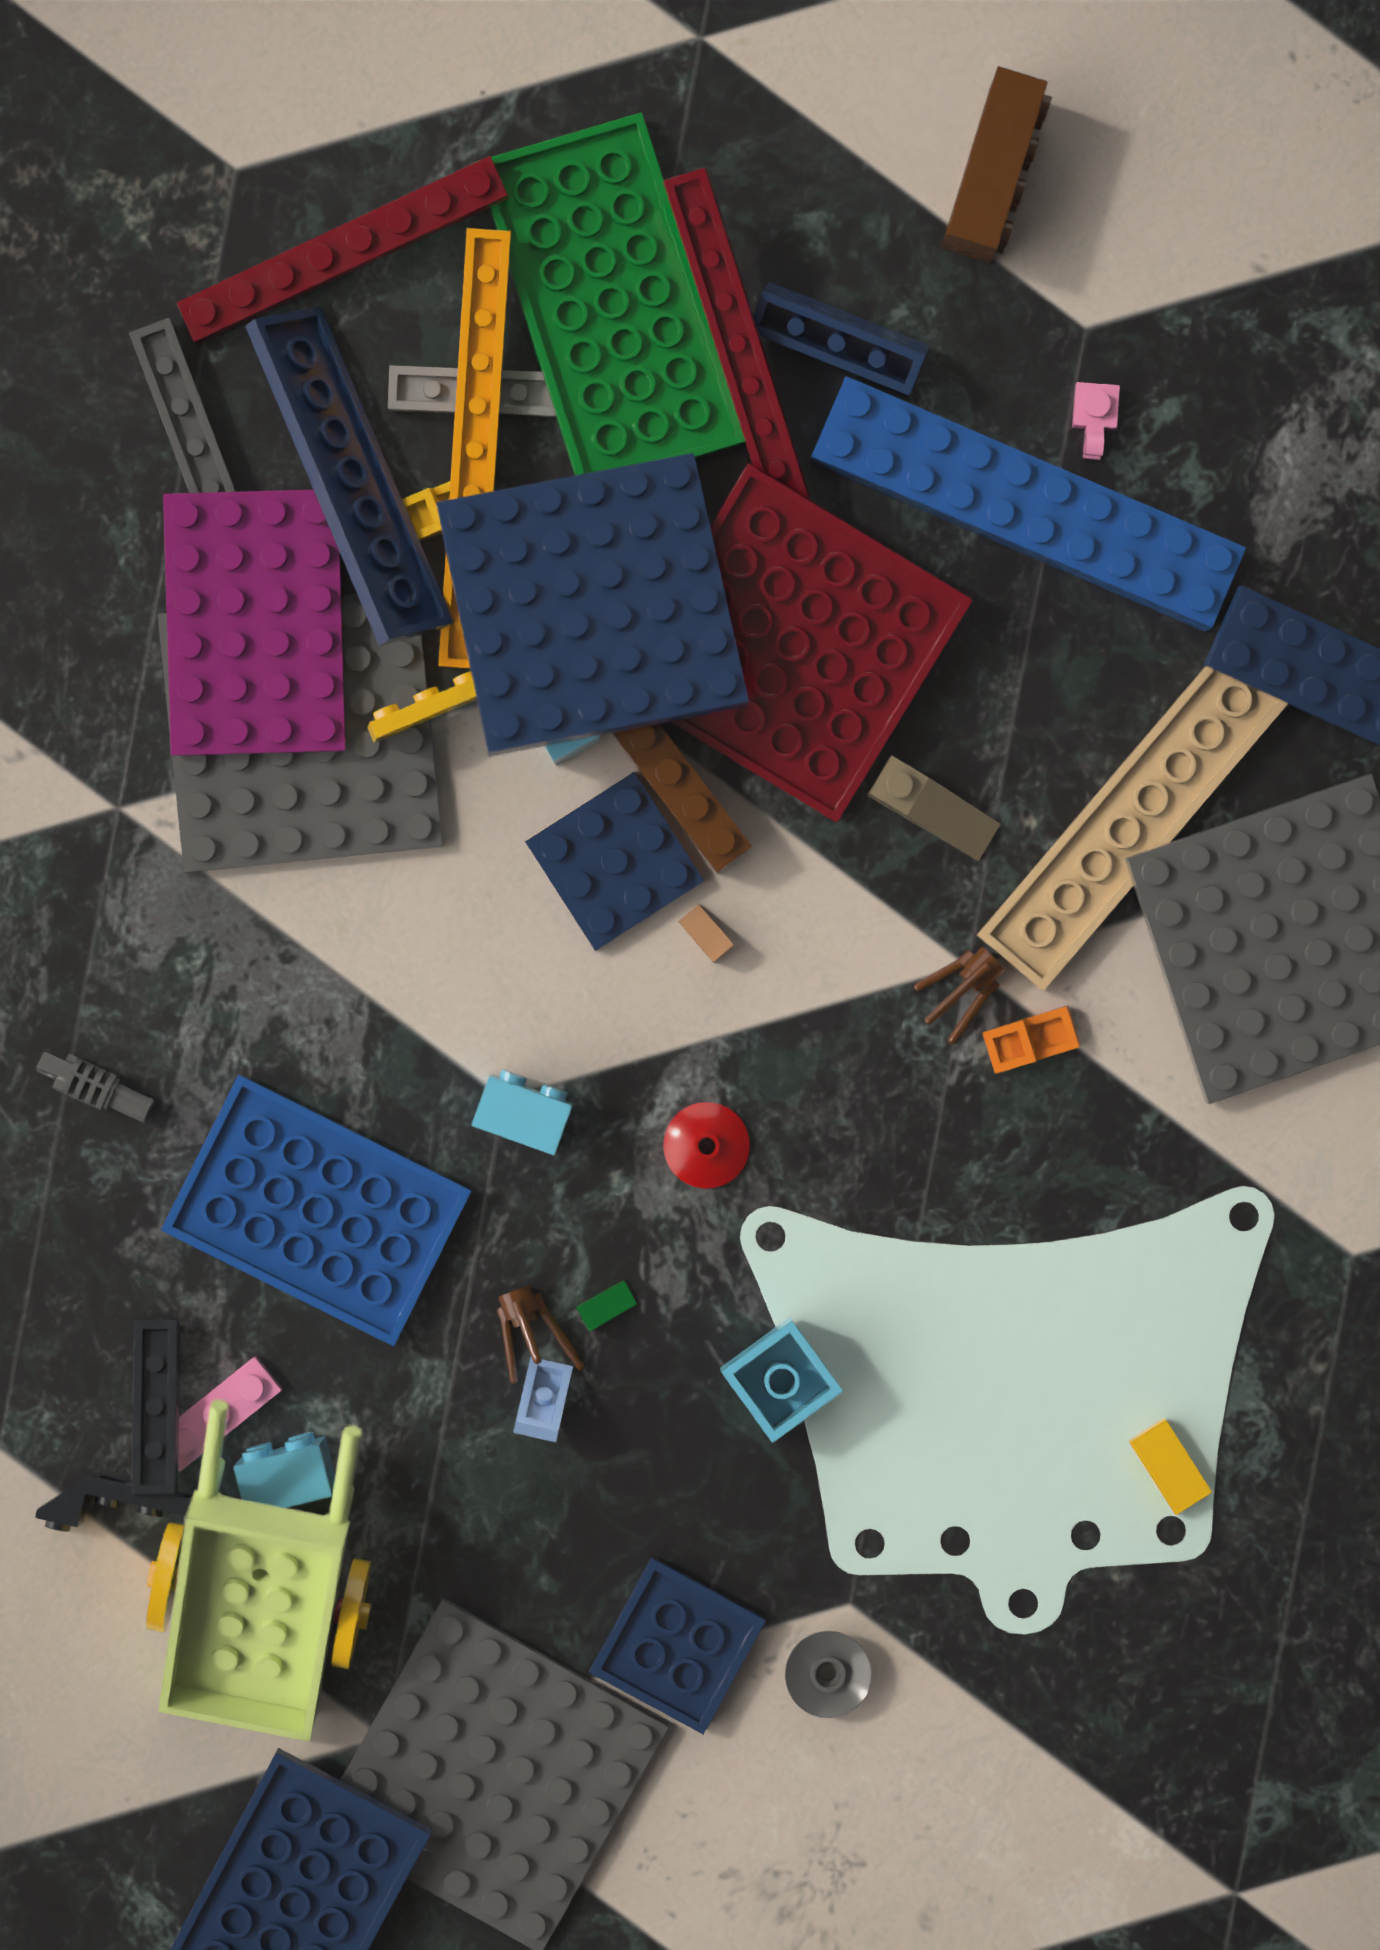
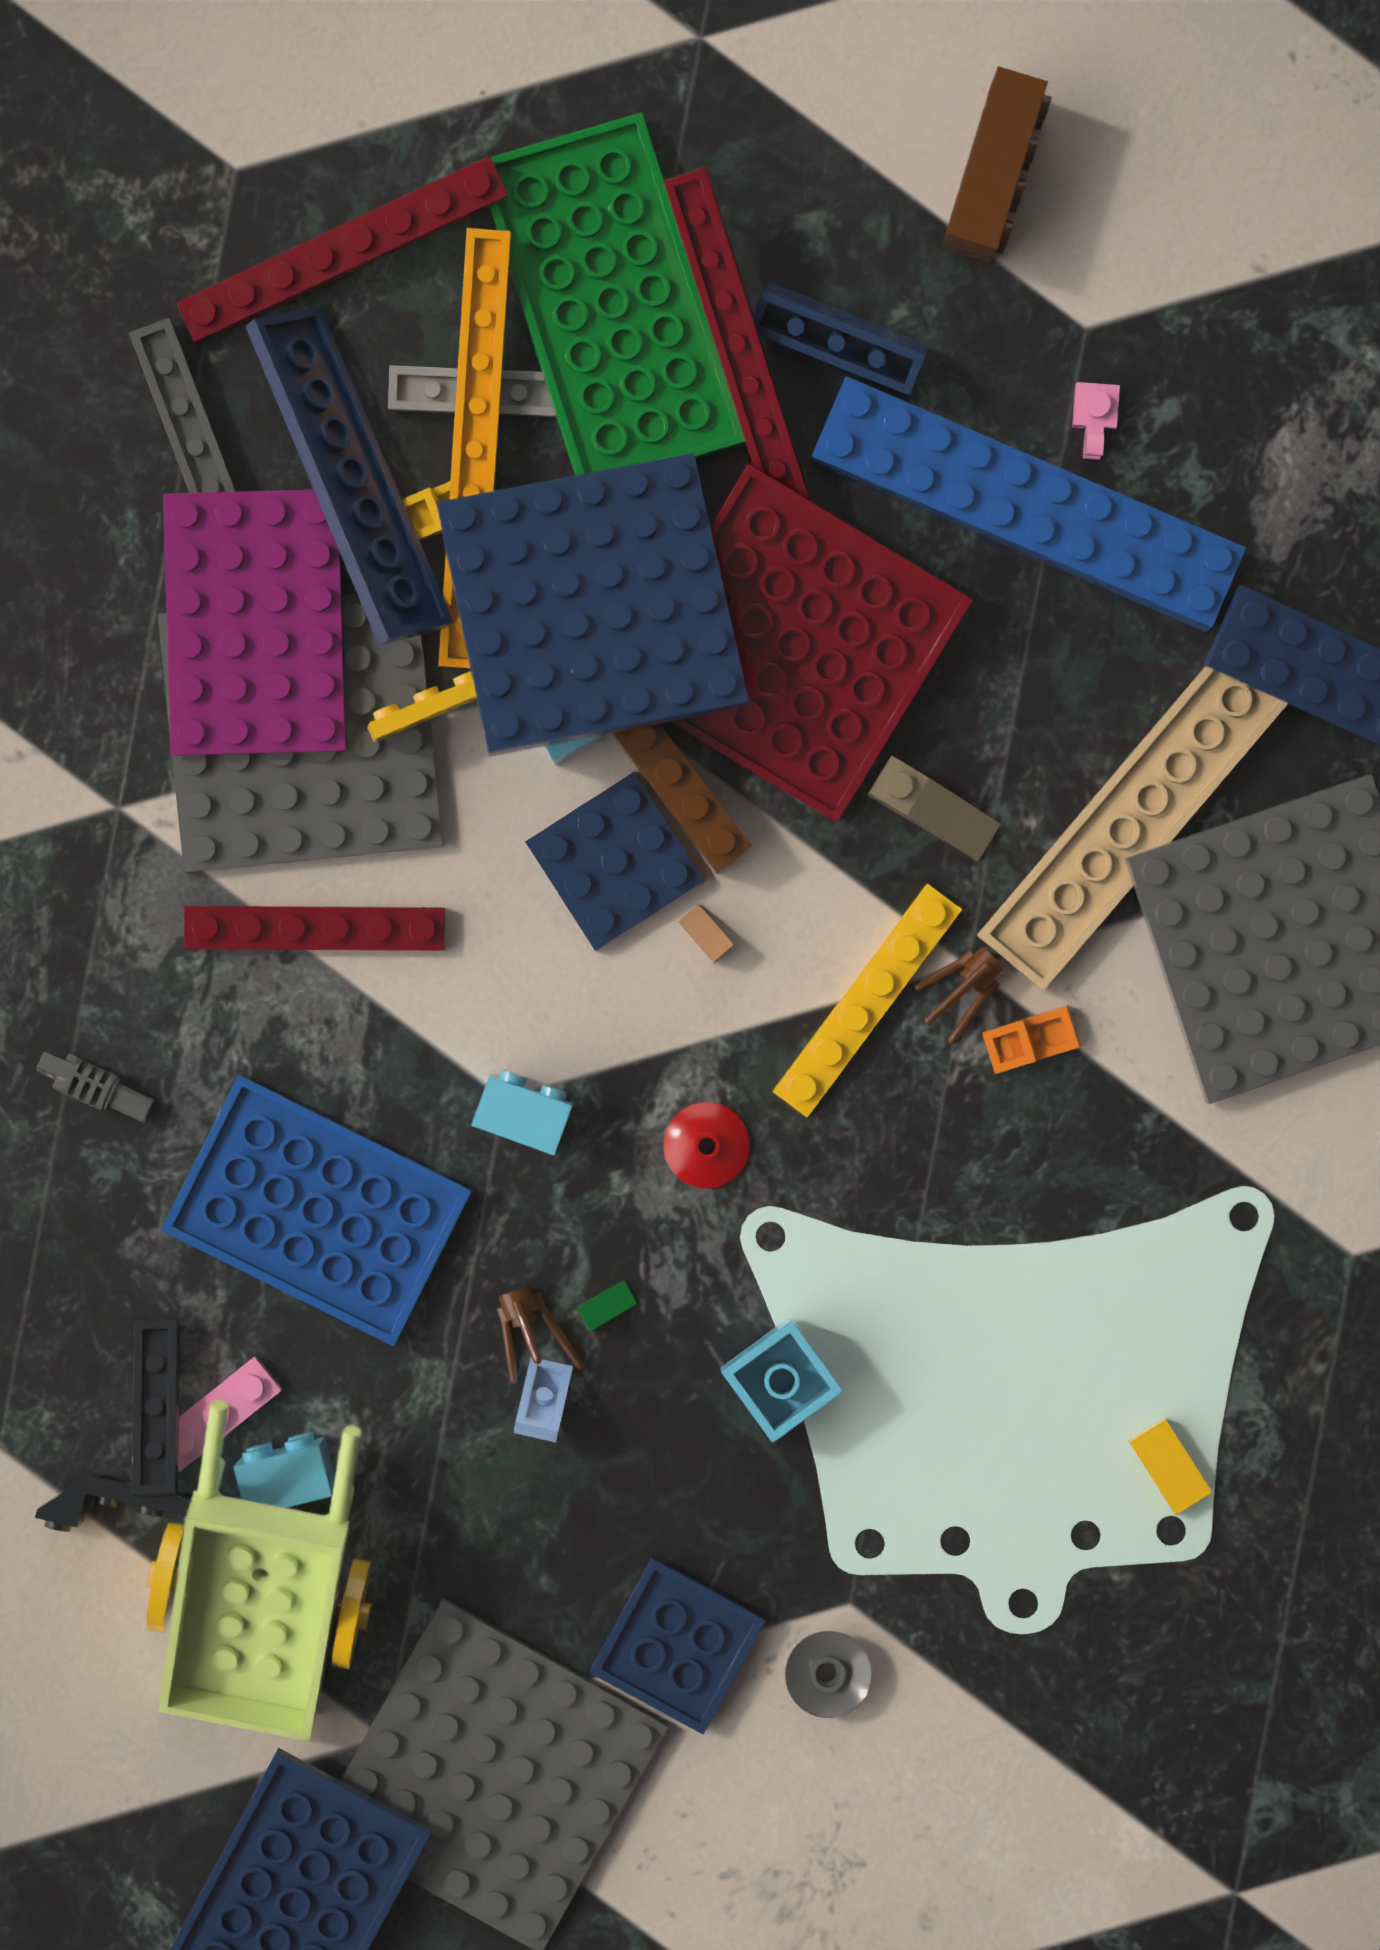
(314, 928): none -> dark red plate
(867, 1000): none -> yellow plate

